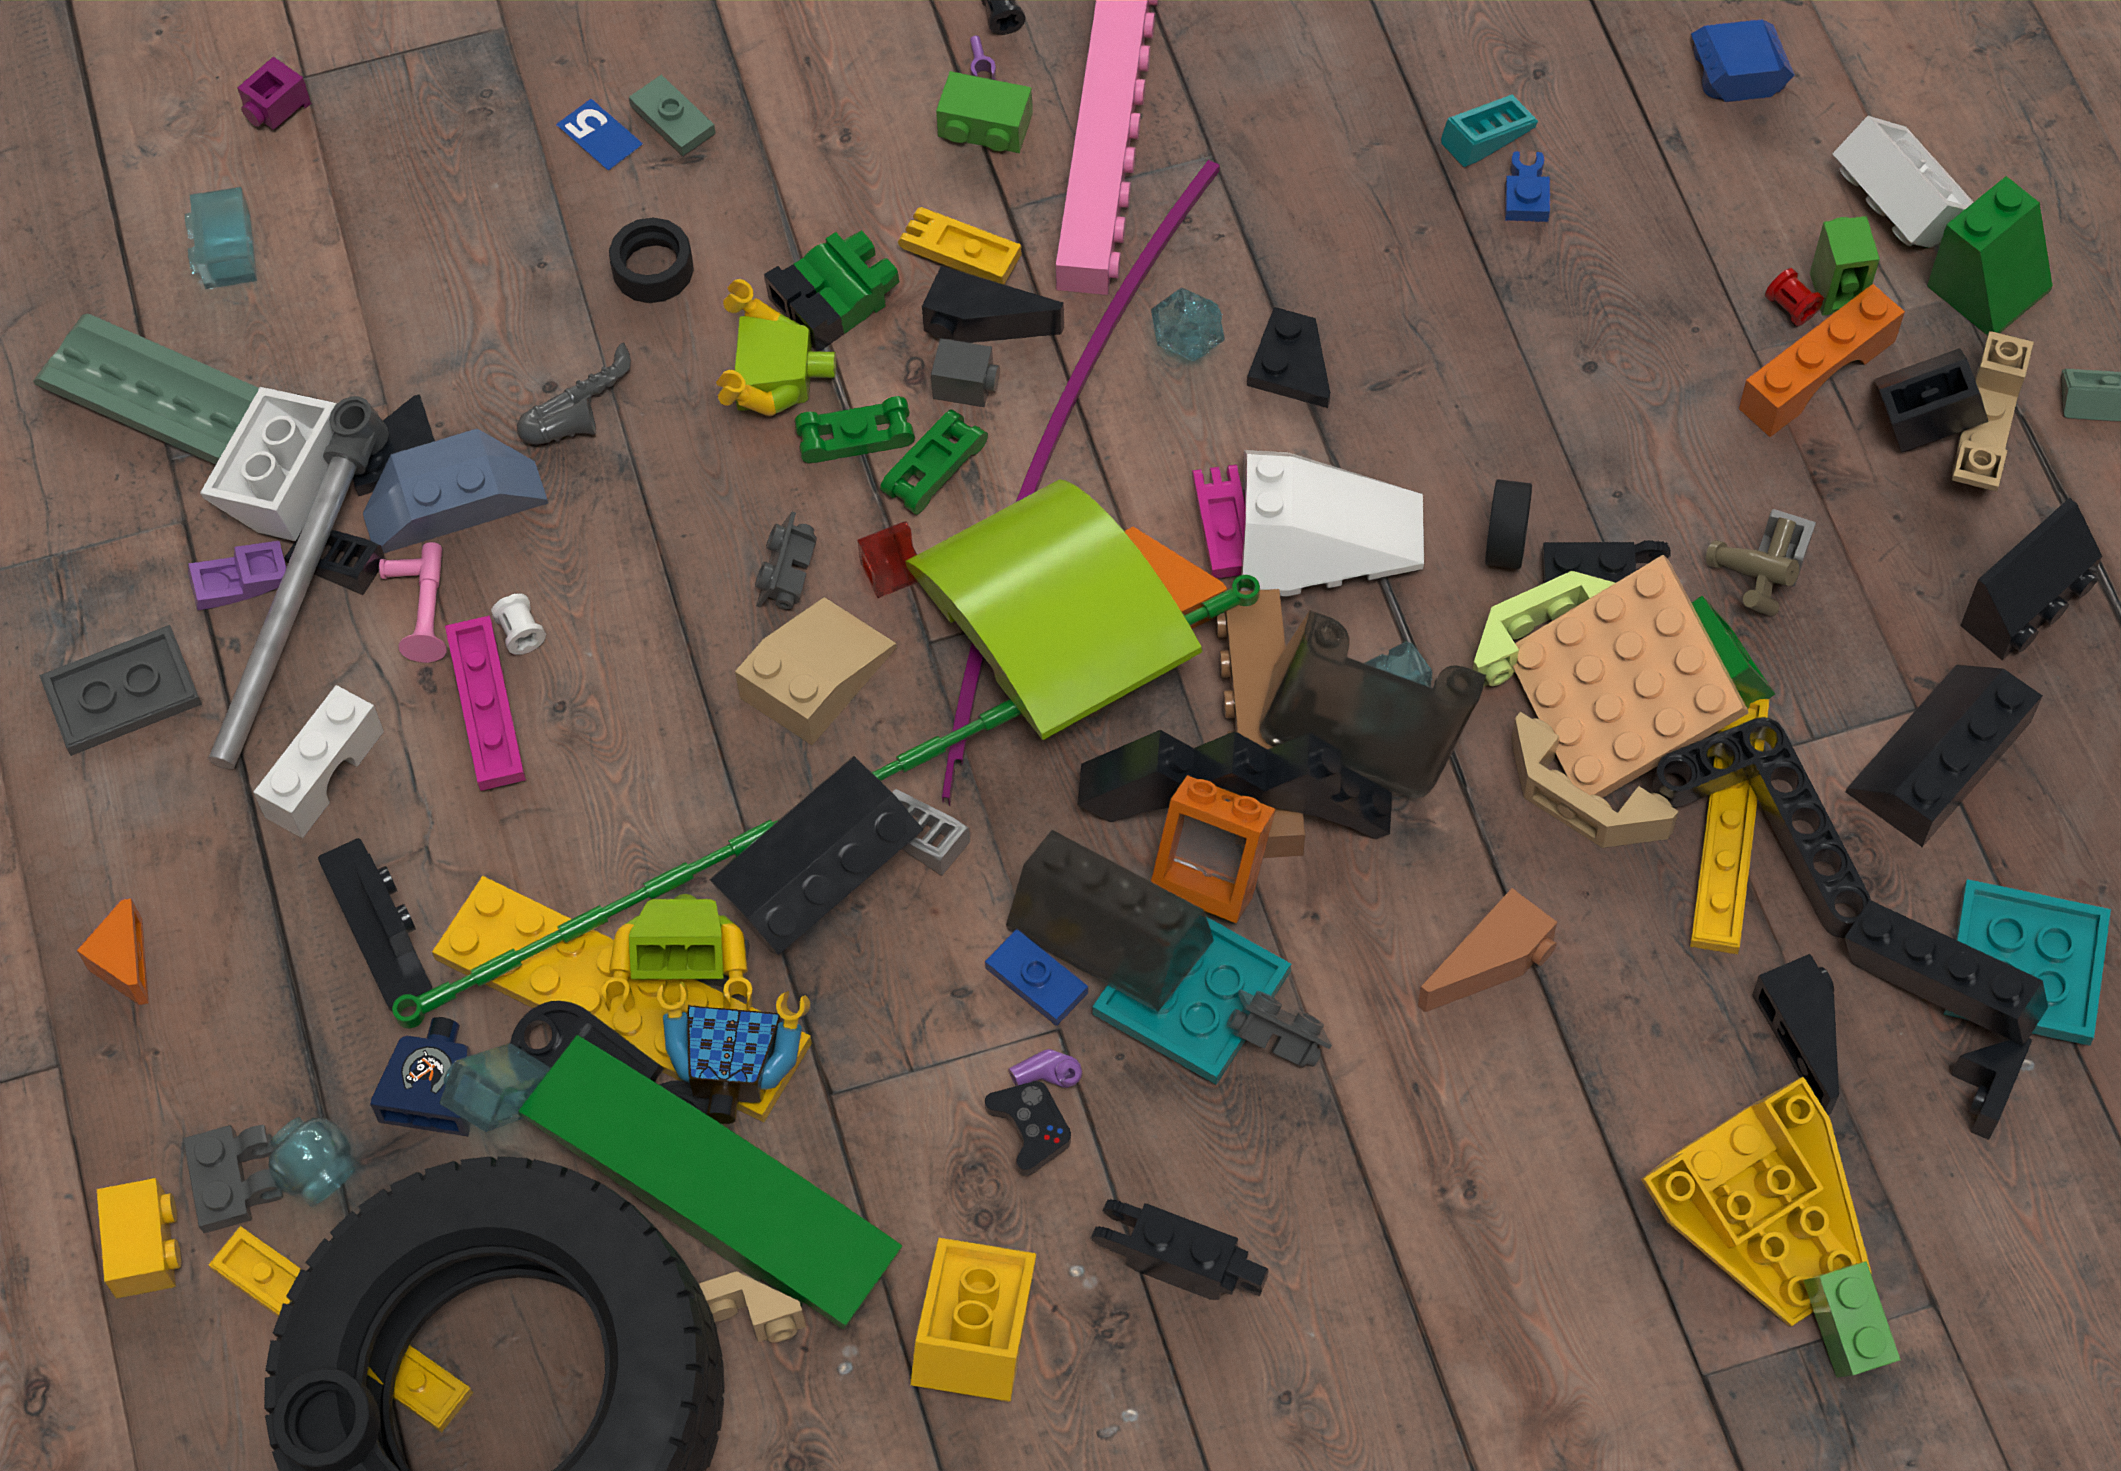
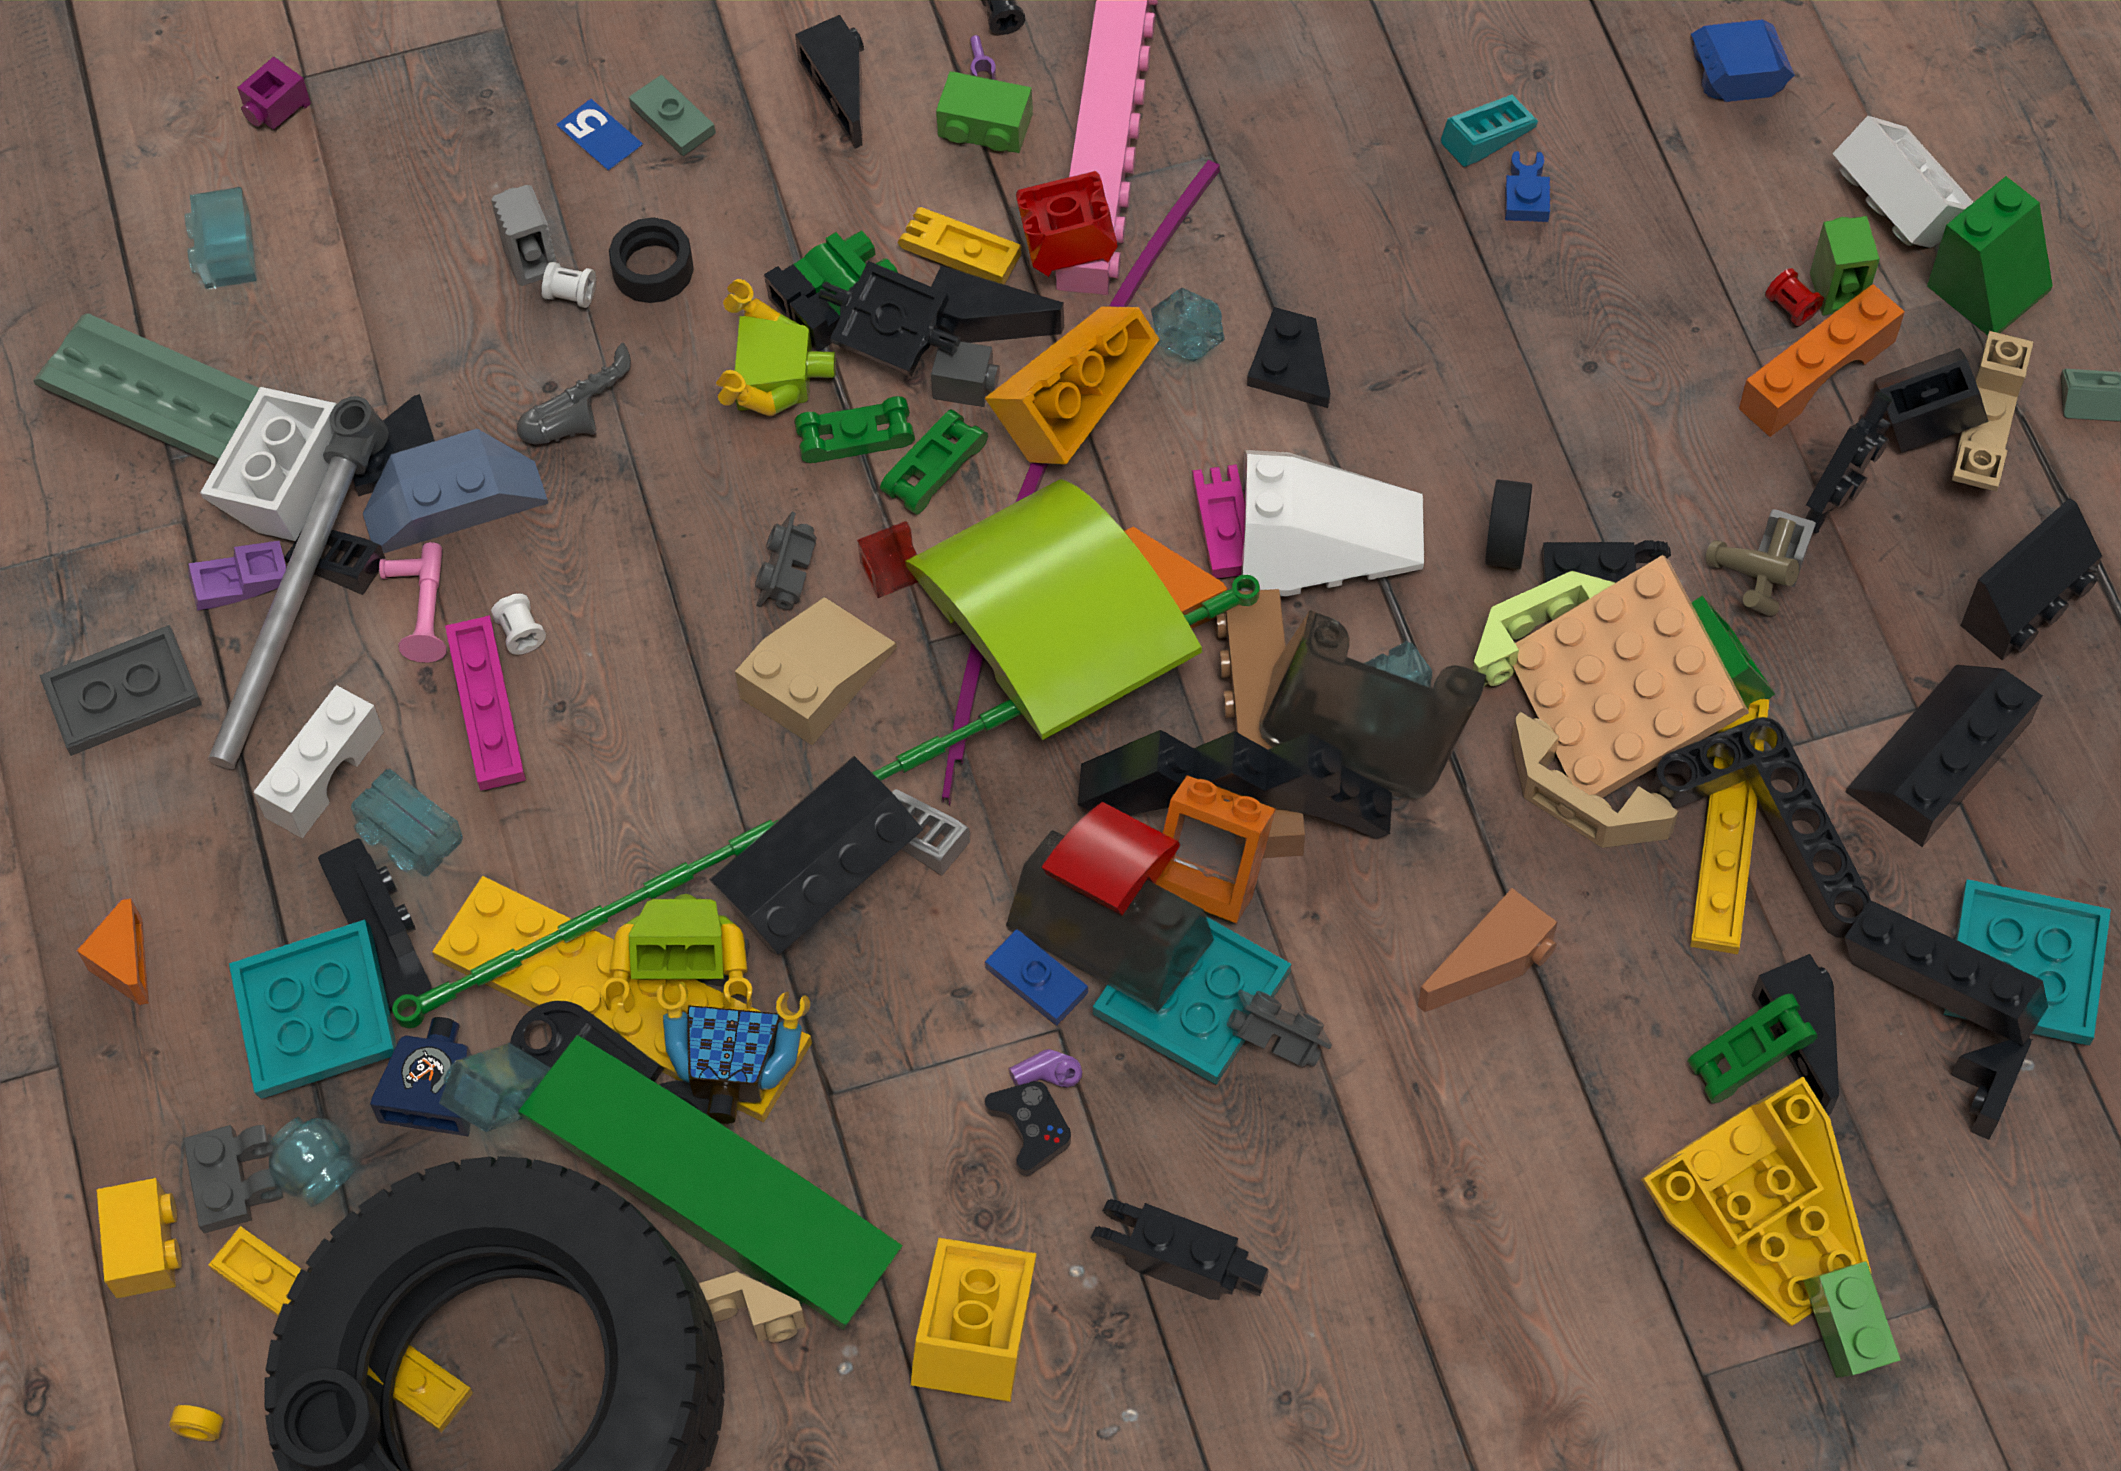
(196, 1423): none -> yellow tile
(313, 1009): none -> teal plate
(405, 823): none -> clear light blue brick
(523, 233): none -> light grey brick
(568, 284): none -> white bush
(833, 63): none -> black slope
(889, 318): none -> black plate
(1067, 222): none -> red slope
(1072, 383): none -> light orange wedge
(1110, 857): none -> red slope
(1751, 1047): none -> green plate
(1844, 472): none -> black plate

